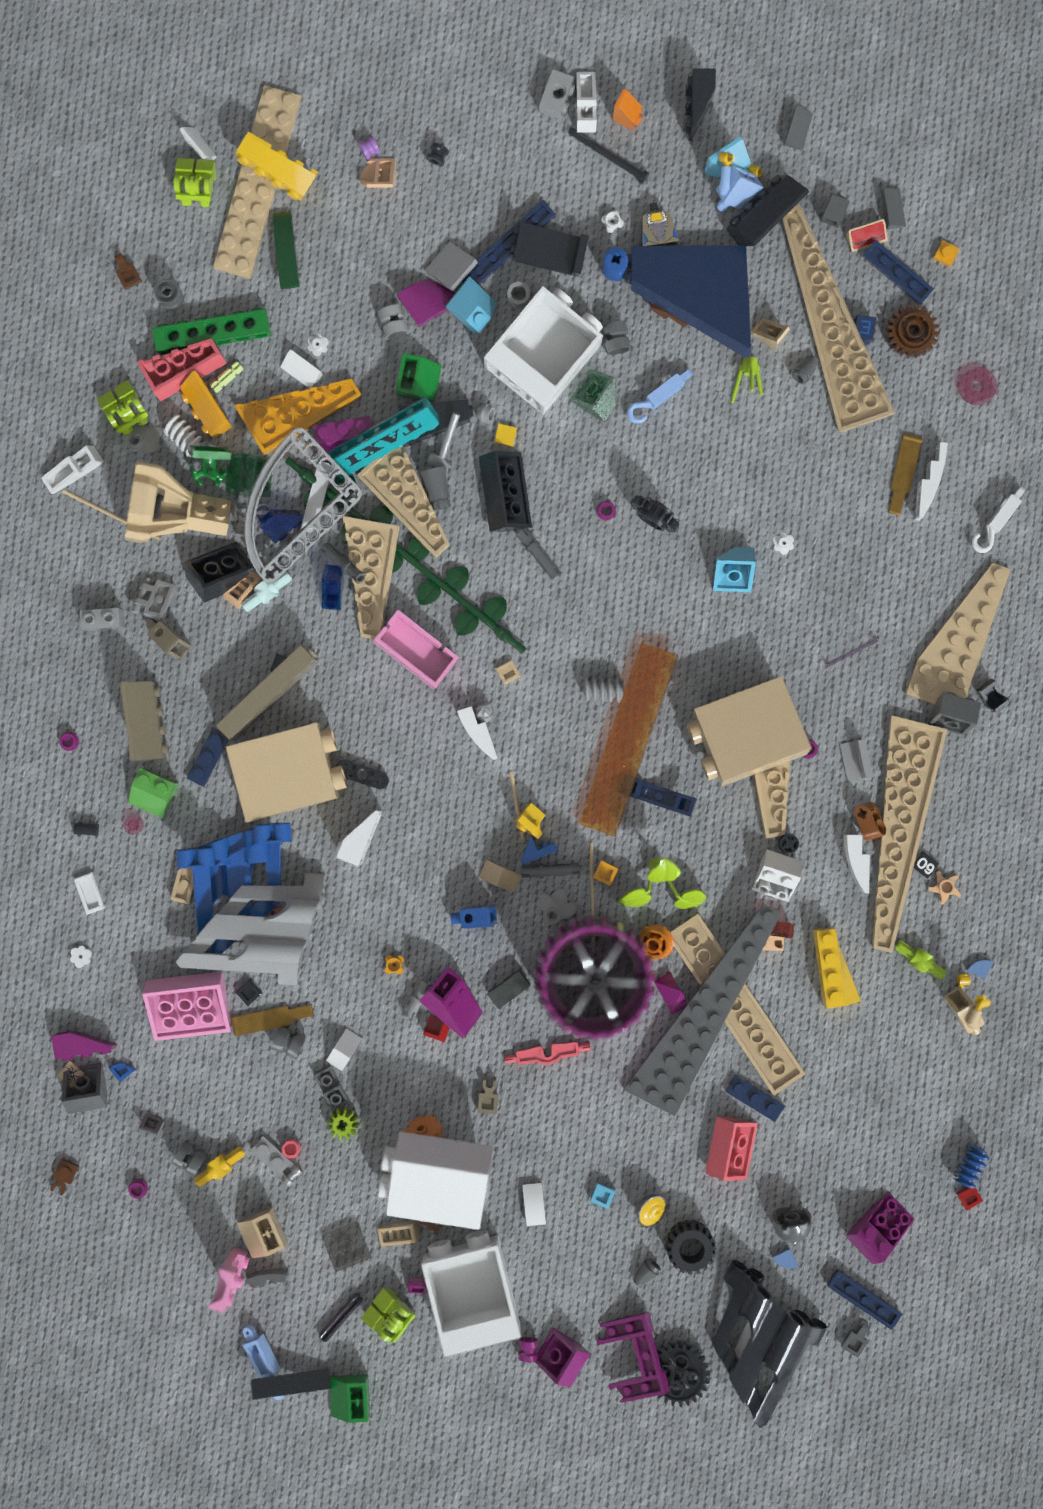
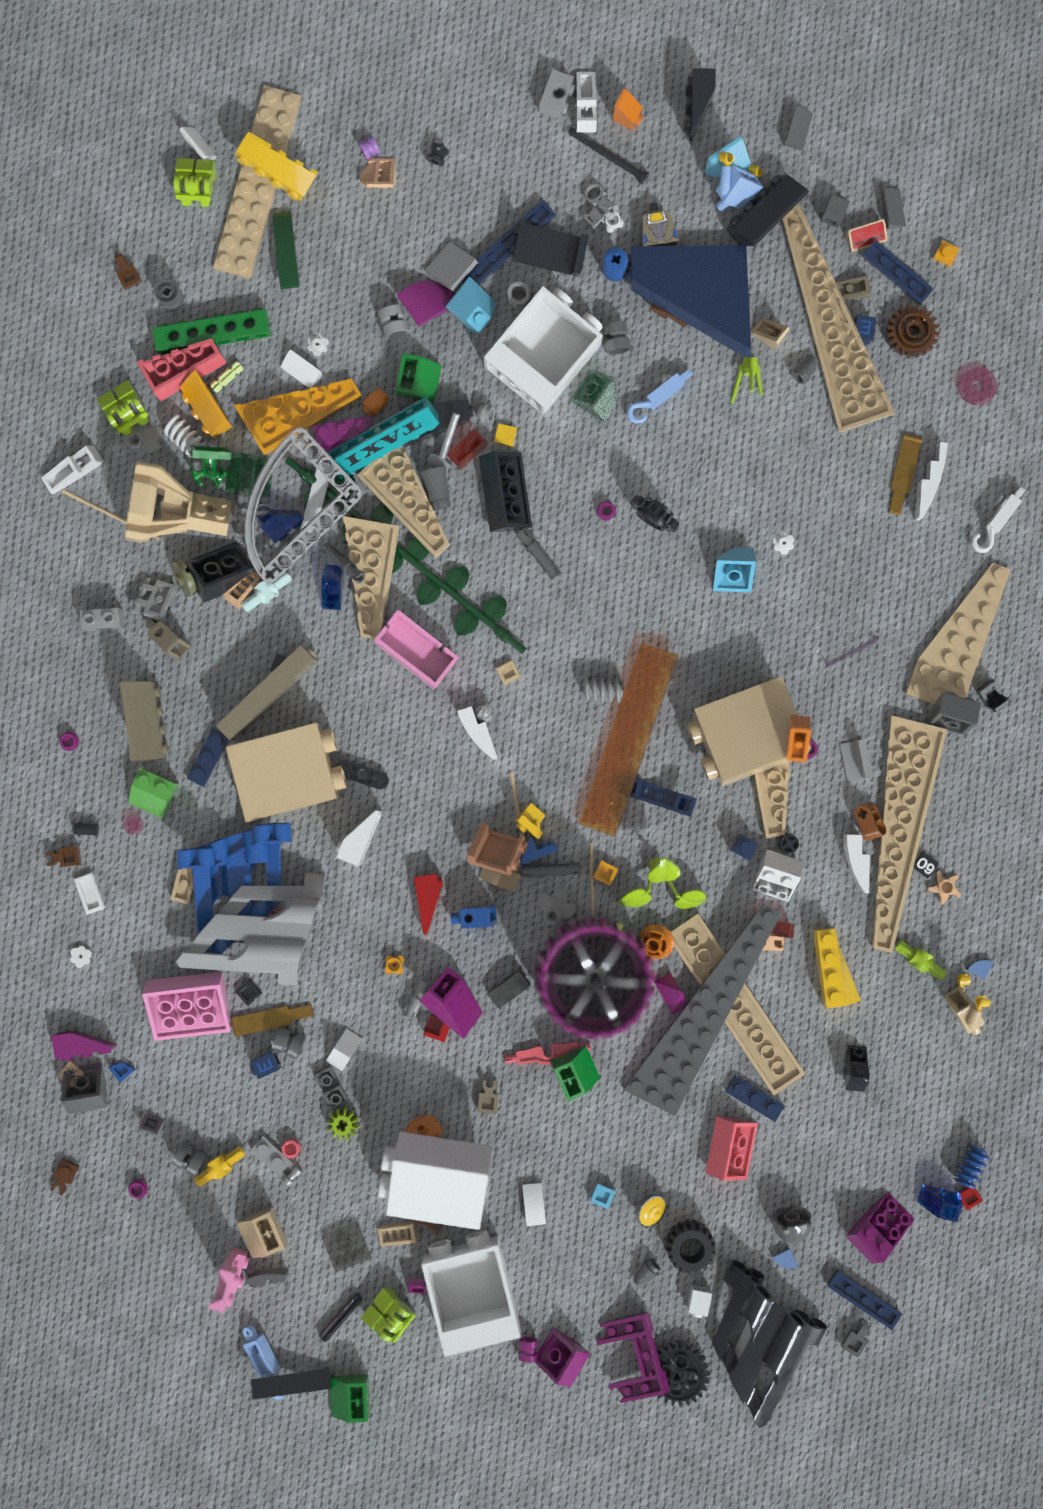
(67, 856): none -> reddish brown plate
(183, 578): none -> olive plate
(265, 1064): none -> dark blue brick
(374, 402): none -> orange brick
(427, 895): none -> red slope
(467, 449): none -> clear red slope
(496, 850): none -> nougat panel
(575, 1072): none -> green slope
(601, 204): none -> light grey piece
(699, 1301): none -> white brick
(744, 847): none -> dark blue brick
(798, 738): none -> orange slope
(855, 287): none -> dark tan slope
(856, 1068): none -> black slope
(941, 1202): none -> clear blue slope

